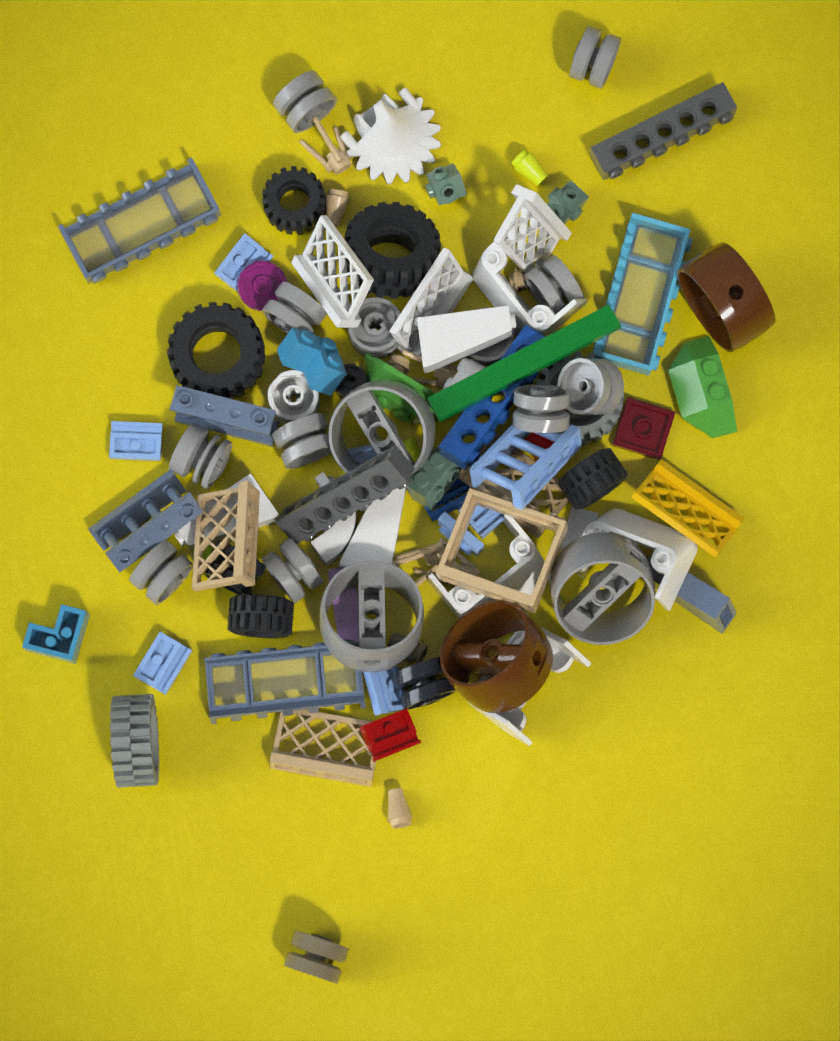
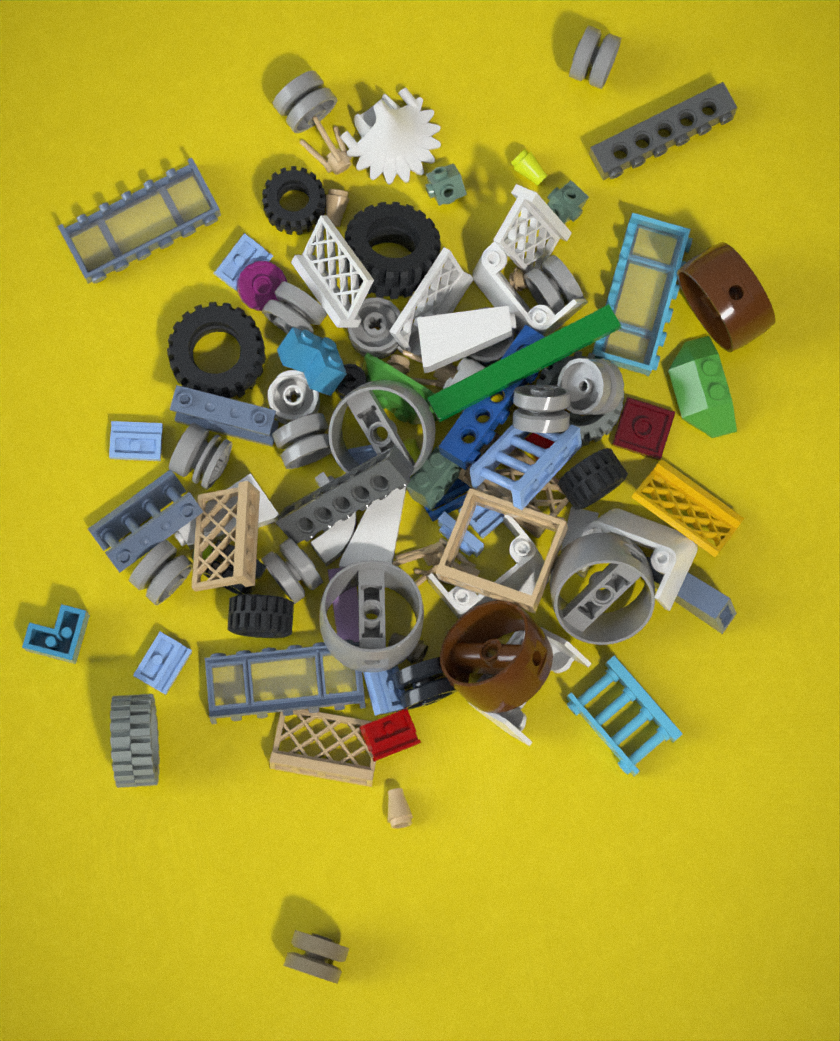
(631, 692): none -> medium azure fence

